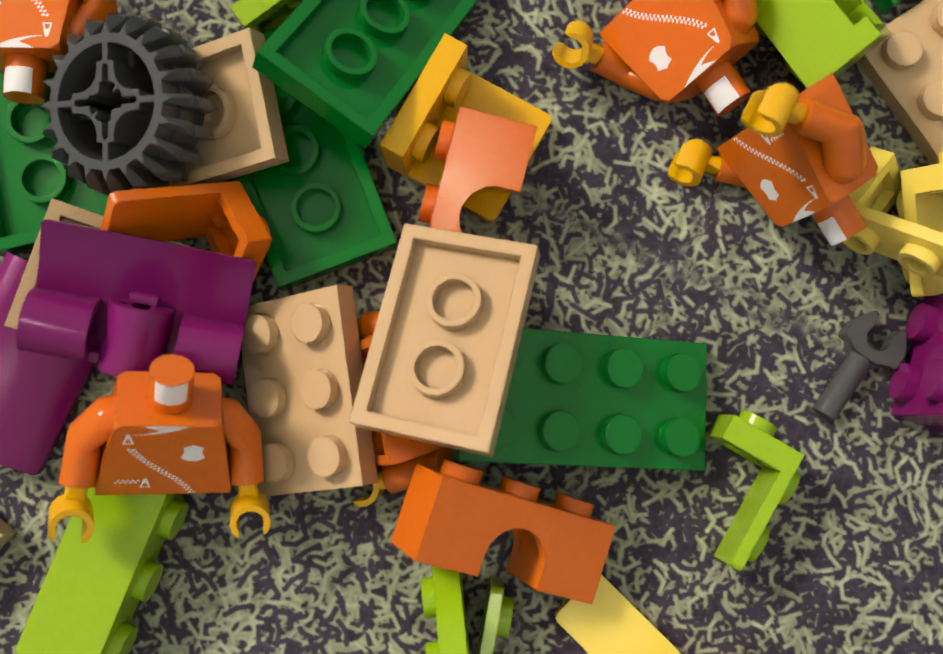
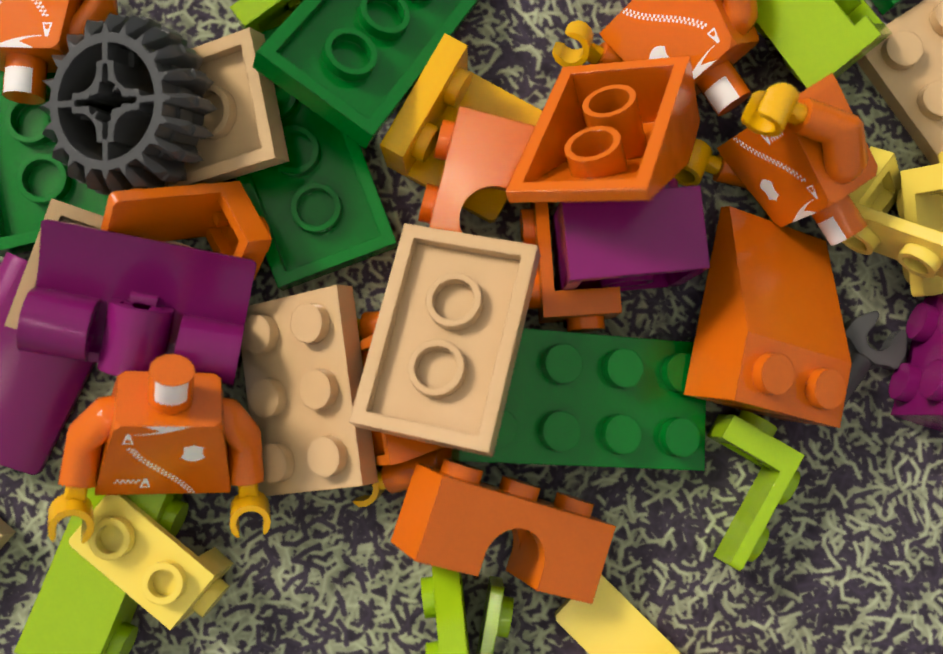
(152, 562): none -> light yellow bracket
(580, 308): none -> orange bracket
(610, 133): none -> orange slope
(631, 241): none -> magenta brick
(770, 325): none -> orange slope

